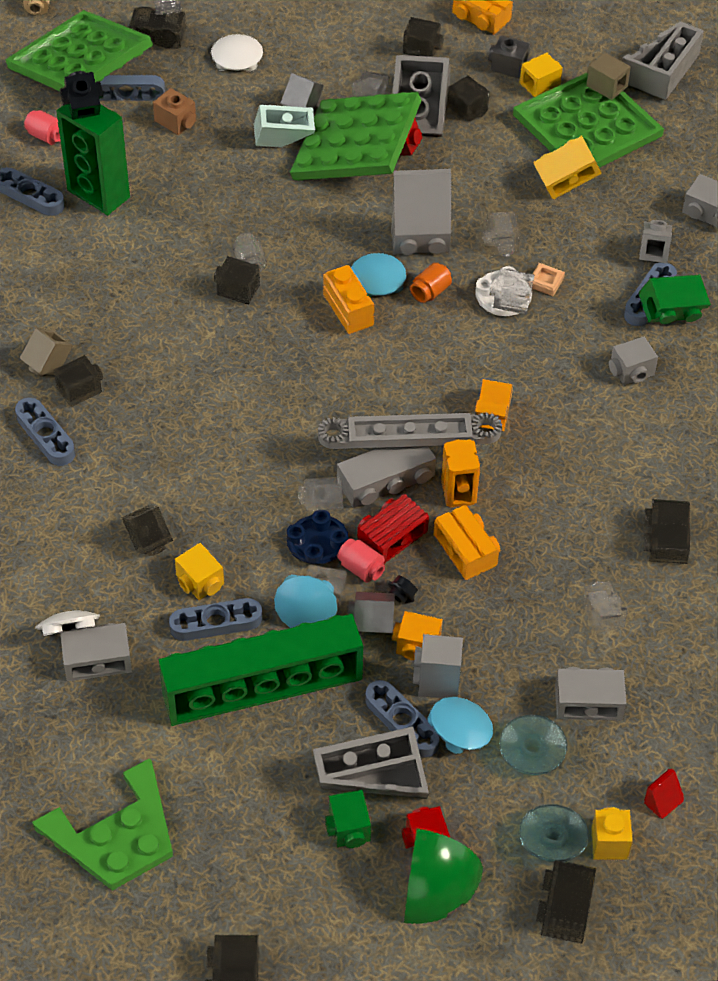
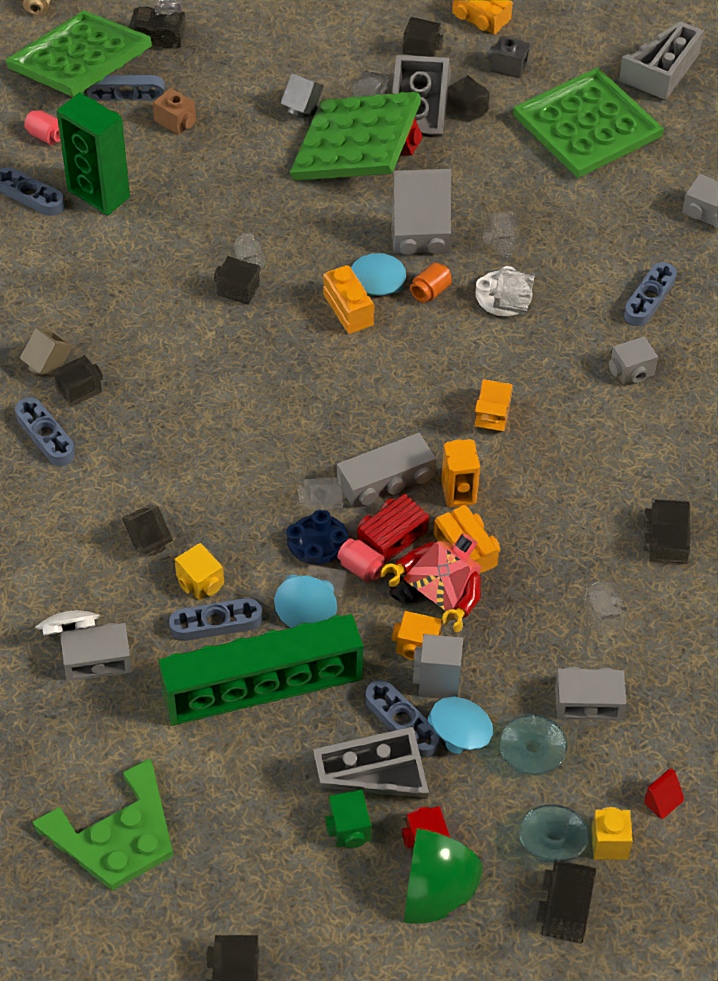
(82, 94): black brick -> none
(237, 53): white dish -> none
(282, 125): light aqua slope -> none
(373, 611): flat silver brick -> none
(408, 430): light grey plate -> none
(443, 575): none -> torso
(541, 74): yellow brick -> none
(547, 279): light nougat tile -> none
(567, 167): yellow brick -> none
(608, 75): dark tan brick -> none
(655, 241): light grey brick -> none
(674, 298): green brick -> none

